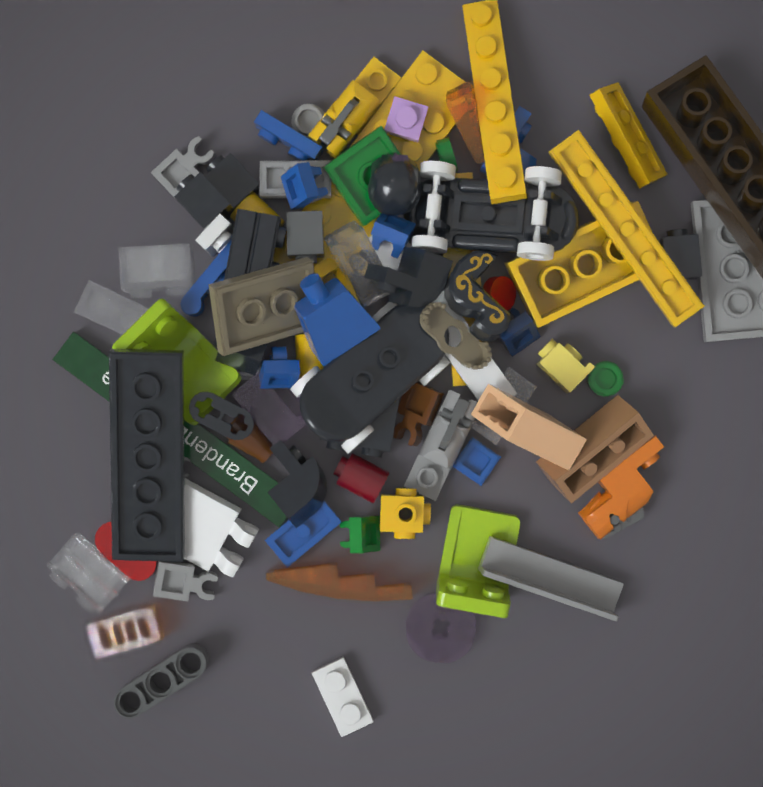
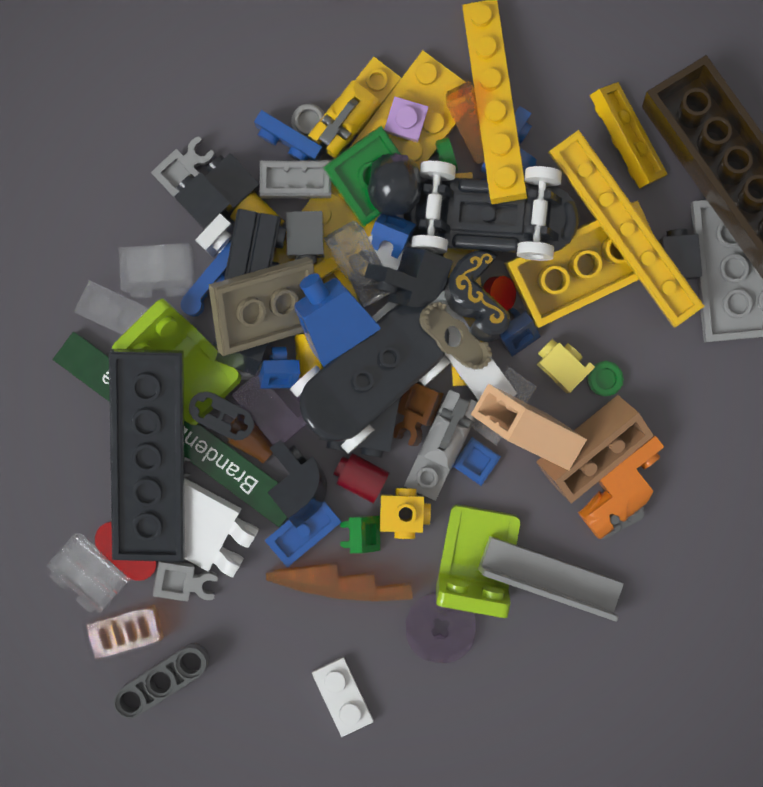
(301, 185): blue tile -> none

